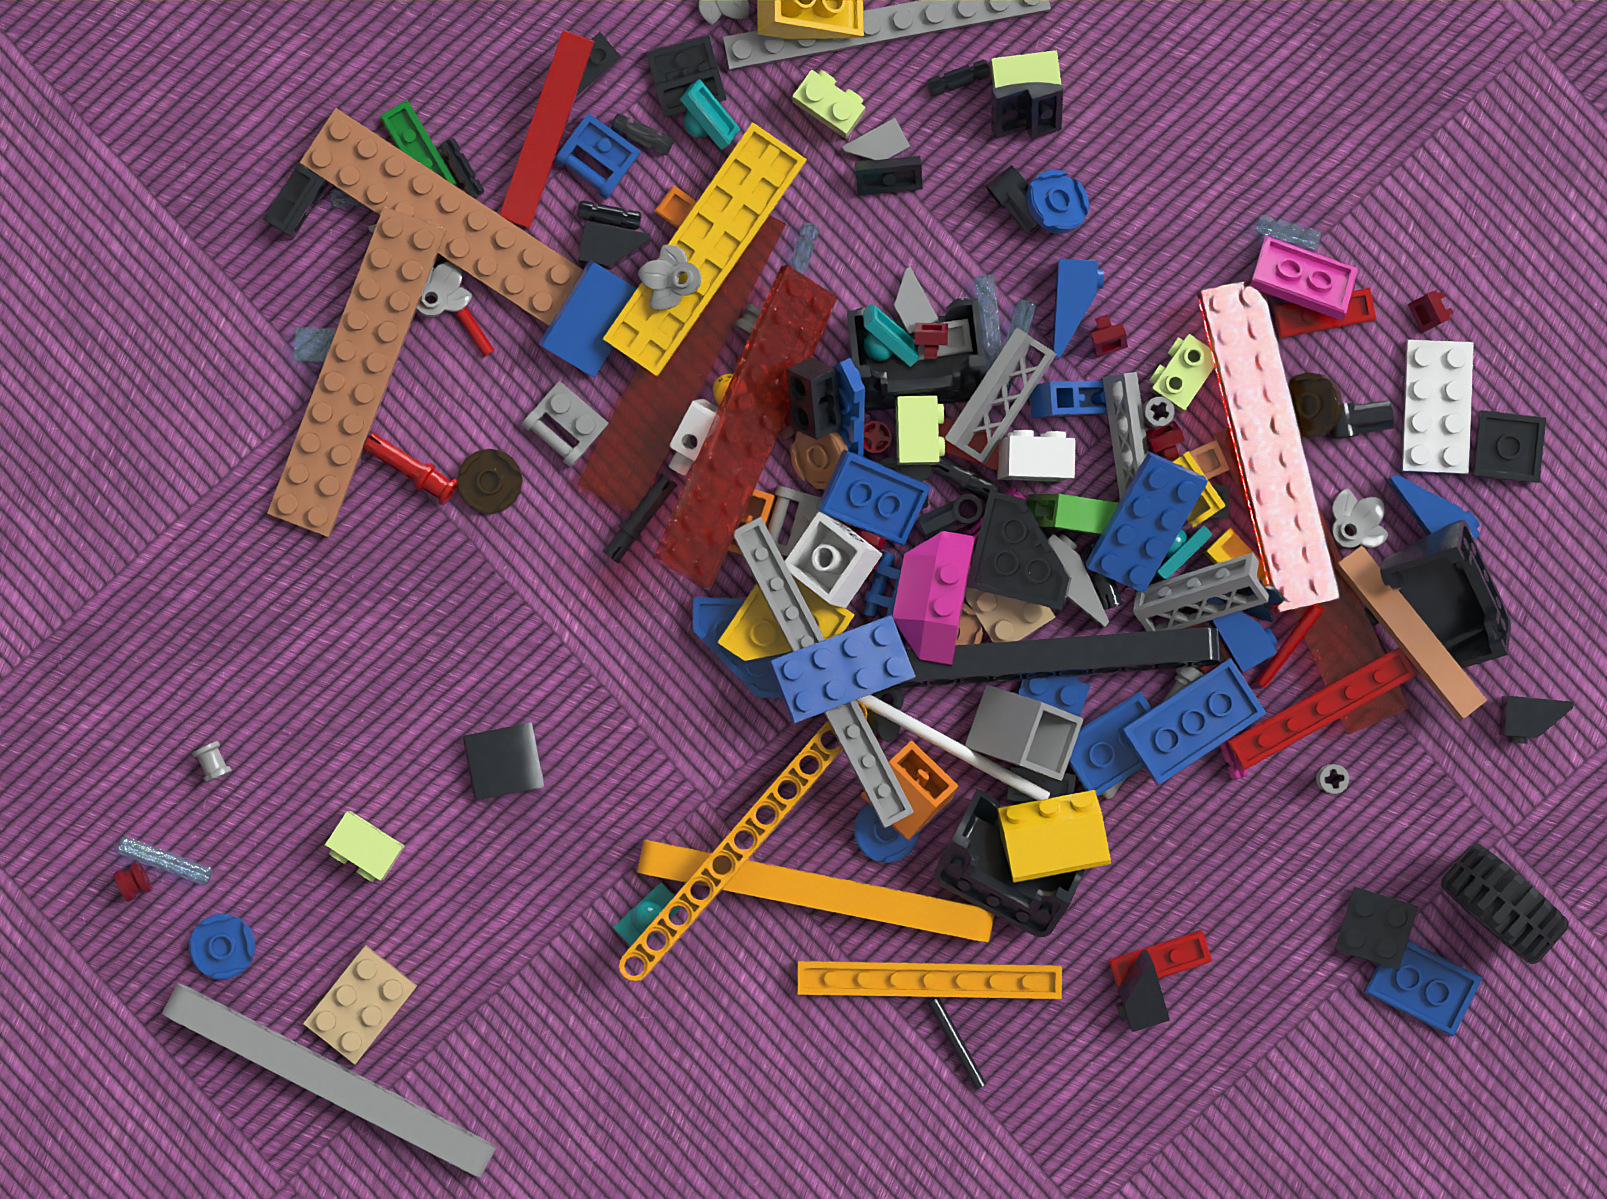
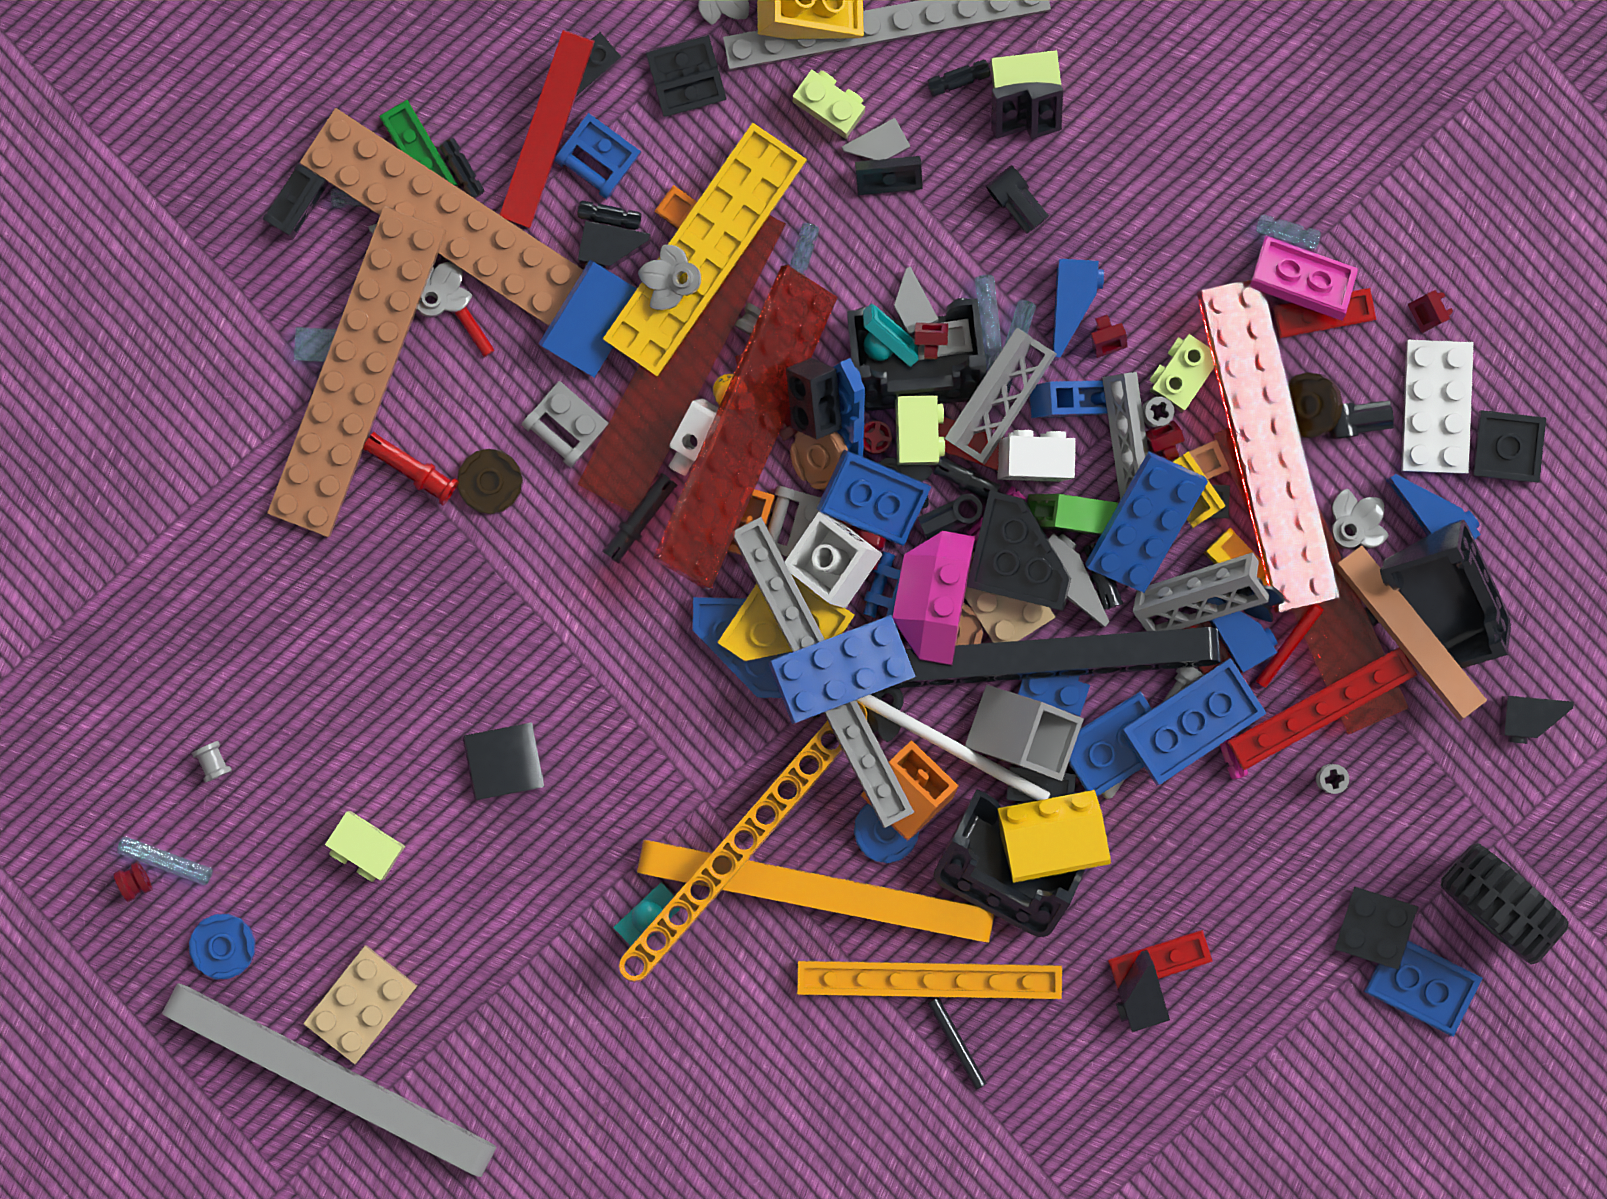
(642, 134): black axle -> none
(707, 116): teal tile -> none
(1057, 201): blue tile -> none
(1182, 550): teal tile -> none

